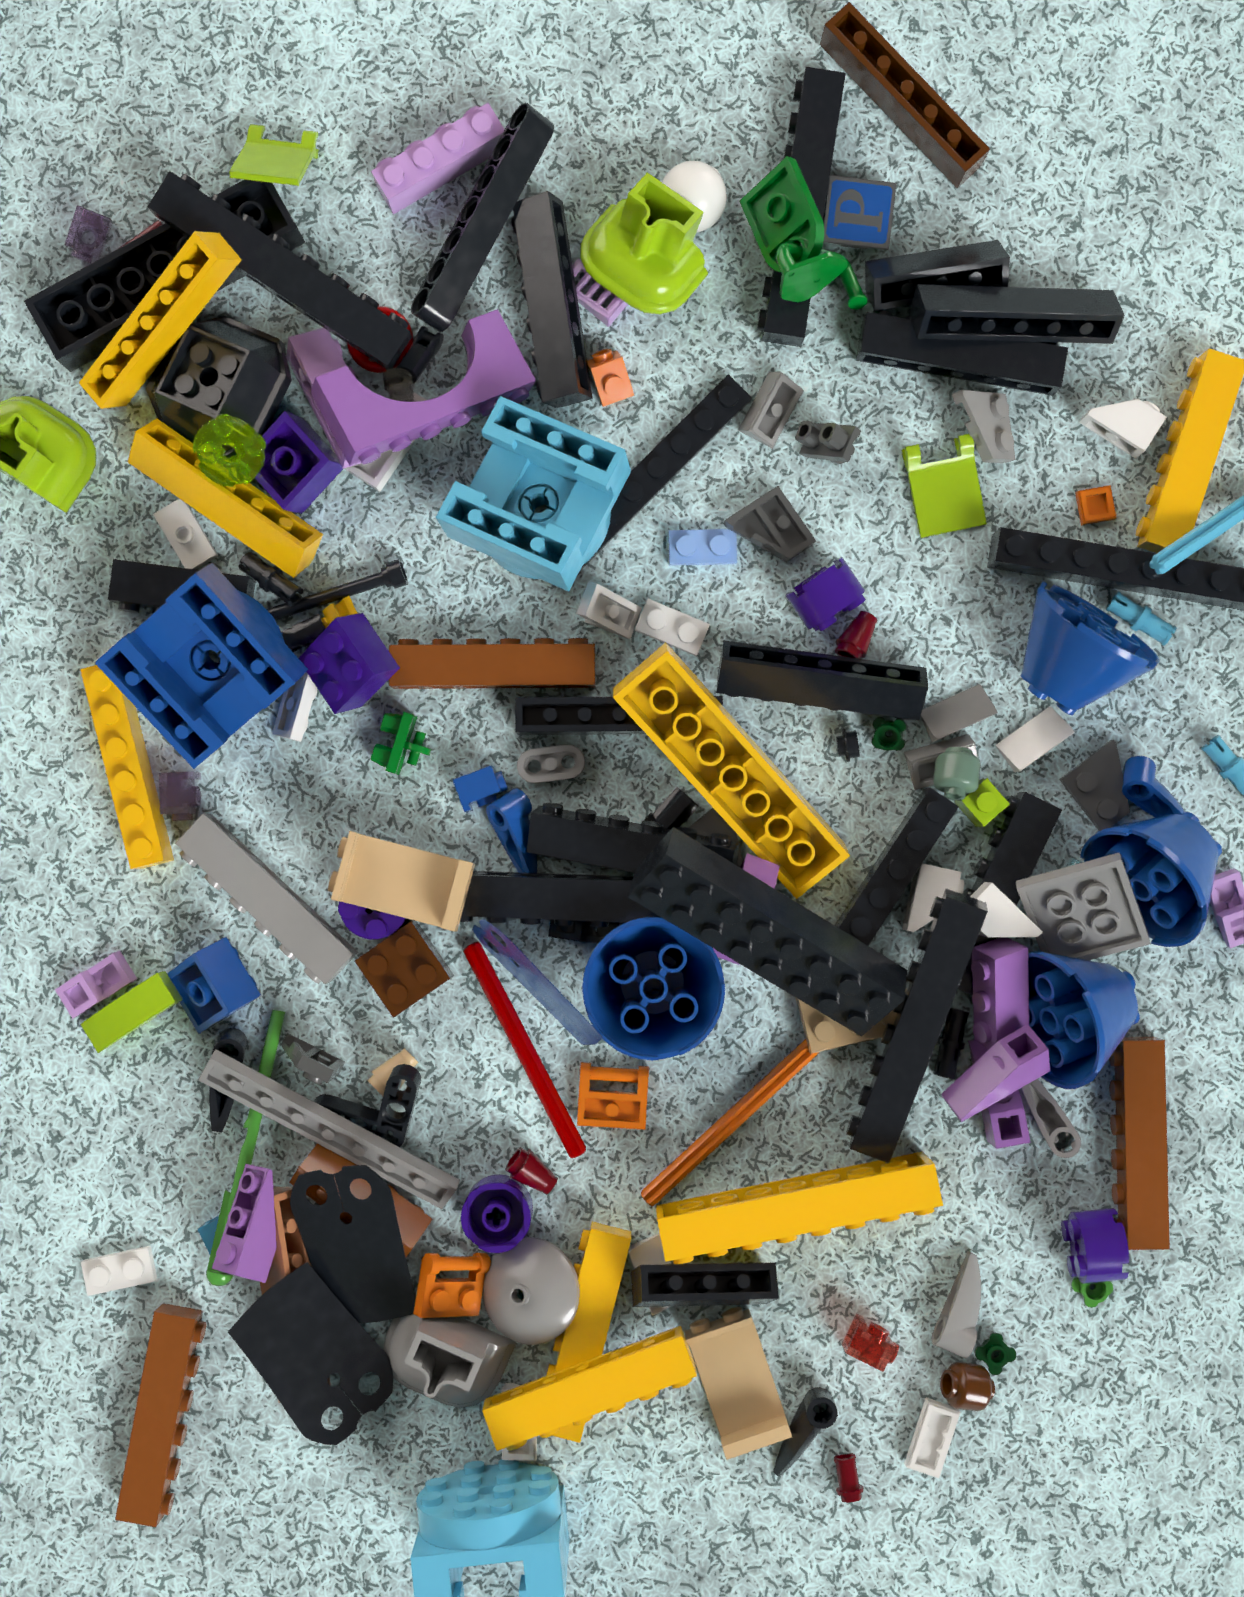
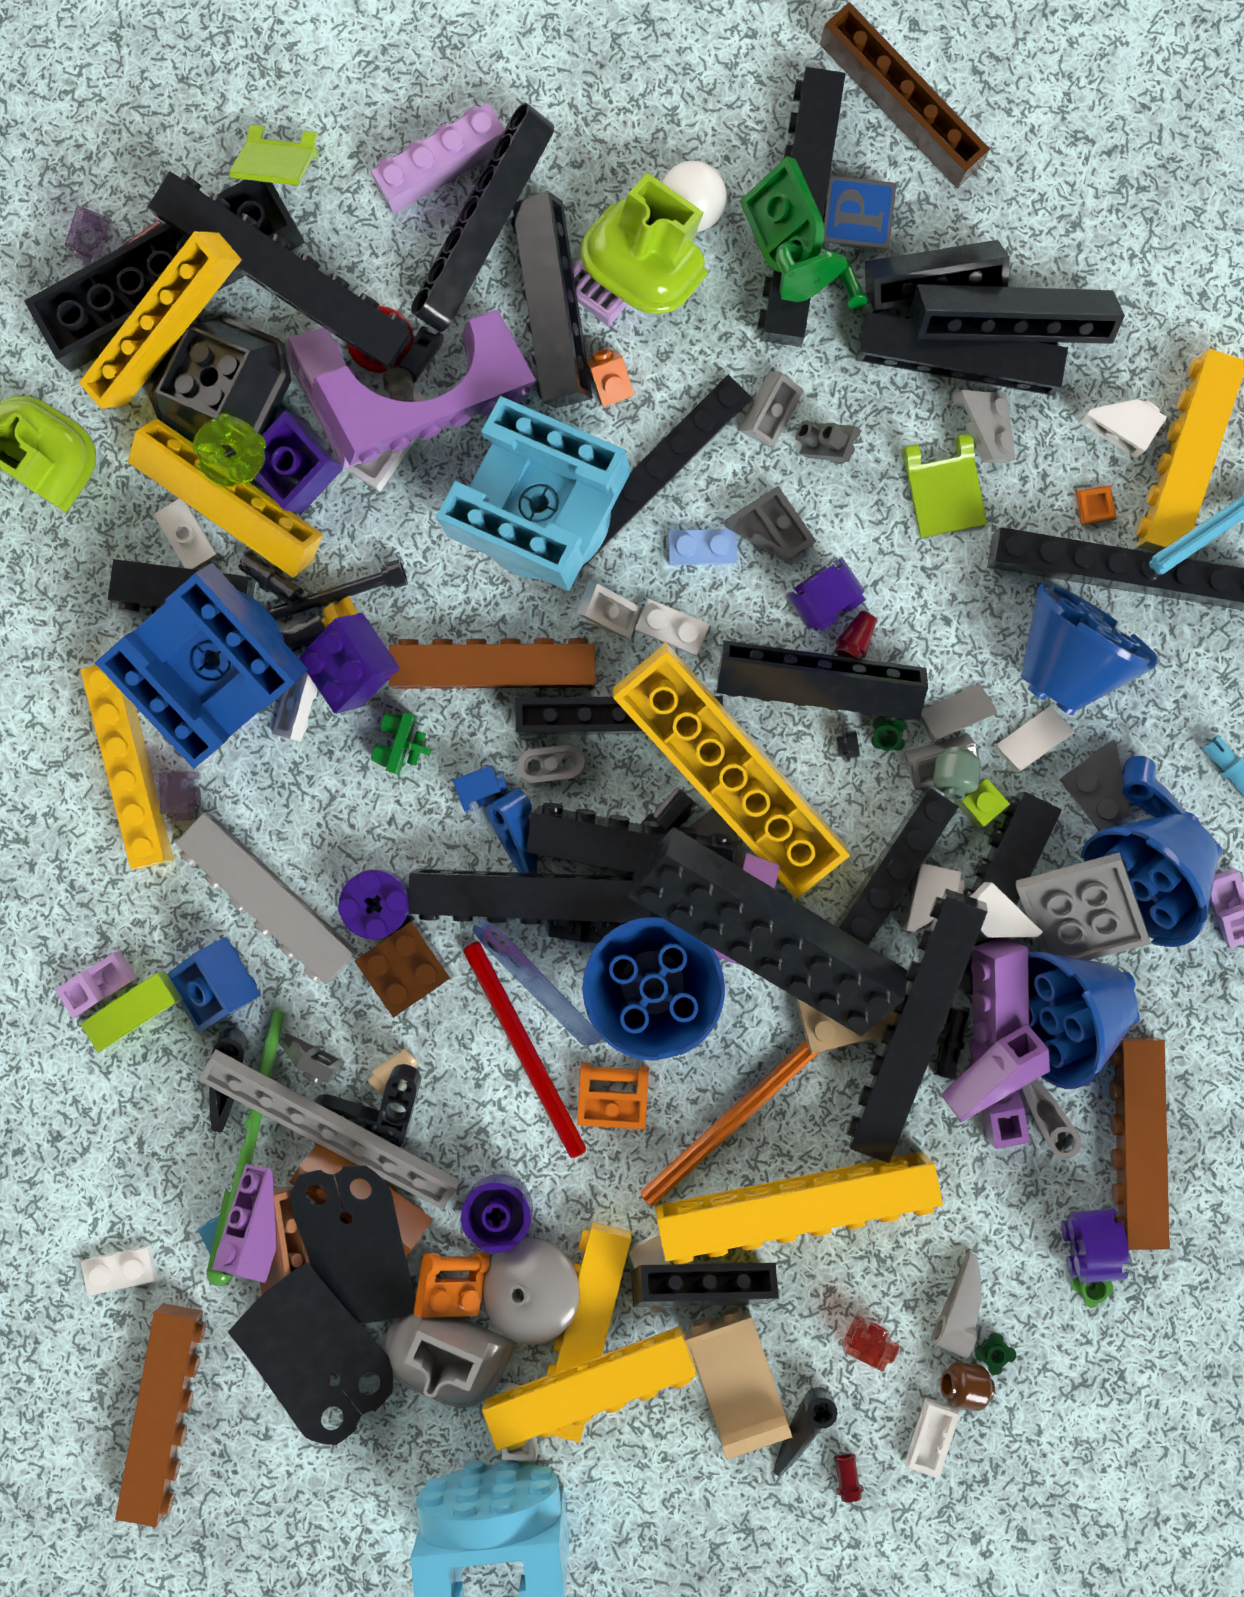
(401, 881): tan panel -> none
(531, 1171): dark red cone -> none
(1141, 618): medium azure pin -> none

